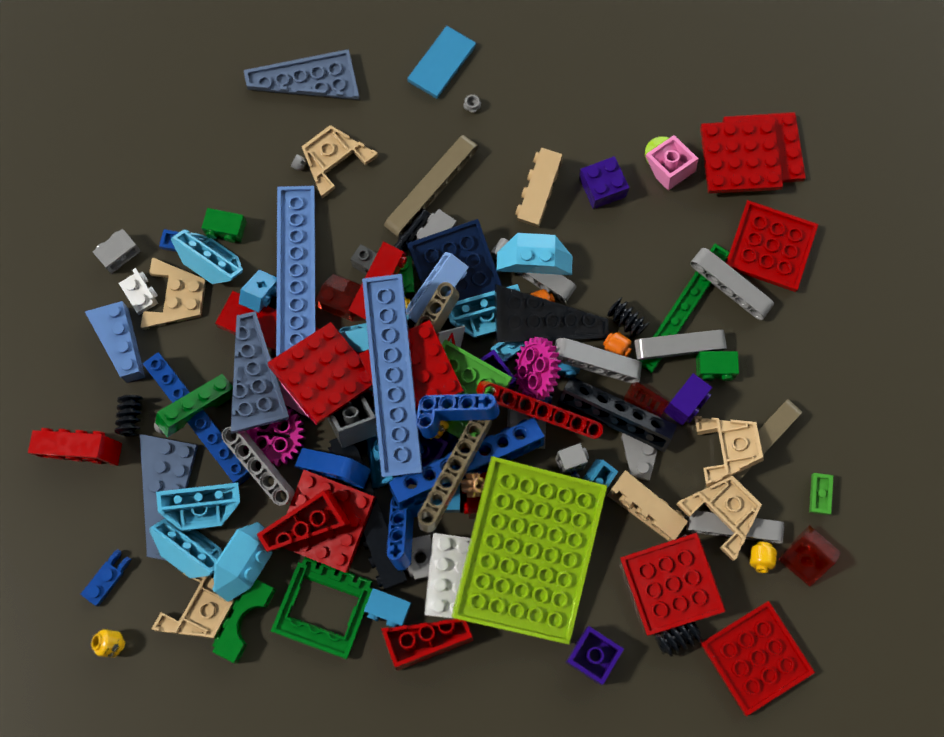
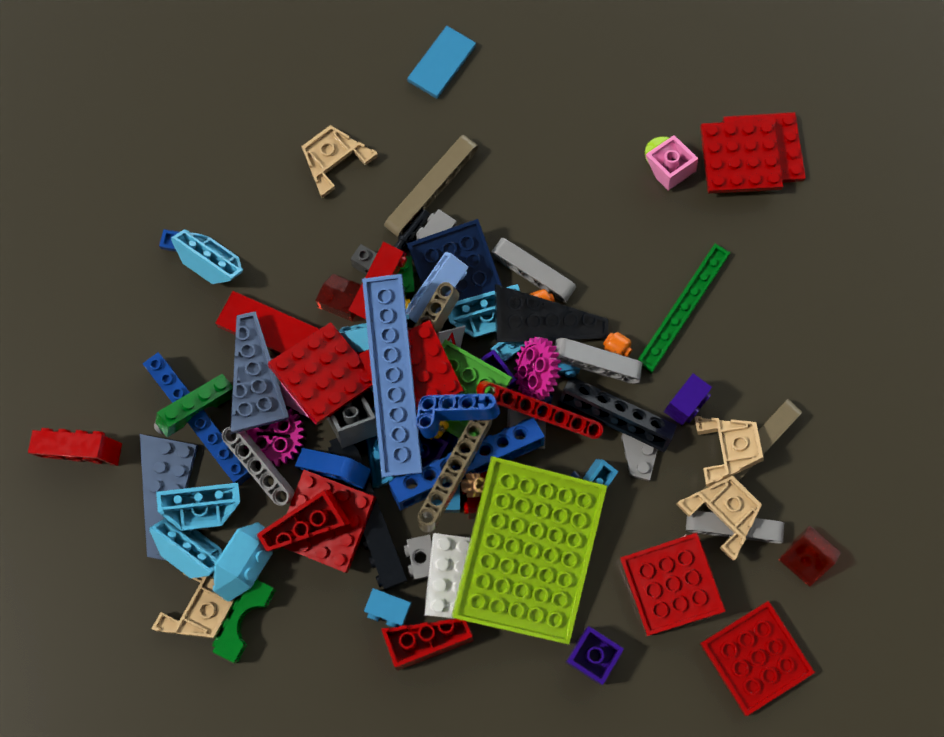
(105, 579): blue hinge -> none
(108, 643): yellow head -> none
(116, 251): light grey brick -> none
(117, 335): medium blue wedge -> none
(127, 415): black piece -> none
(138, 292): white bracket -> none
(182, 299): tan wing -> none
(223, 225): green brick -> none
(258, 291): dark azure brick -> none
(295, 266): medium blue plate -> none
(298, 162): light grey hinge -> none
(313, 635): green hinge -> none
(316, 75): sand blue wing -> none
(401, 534): blue beam -> none
(472, 99): light grey plate -> none
(535, 255): medium azure wedge -> none
(539, 187): tan wedge -> none
(572, 459): light grey brick -> none
(603, 182): dark purple brick -> none
(626, 318): black piece -> none
(629, 397): clear red slope -> none
(647, 507): tan wedge -> none
(678, 638): black piece -> none
(680, 344): light grey beam -> none
(717, 365): green brick -> none
(732, 283): light grey beam -> none
(763, 557): yellow head -> none
(771, 245): red plate -> none
(821, 493): bright green plate -> none

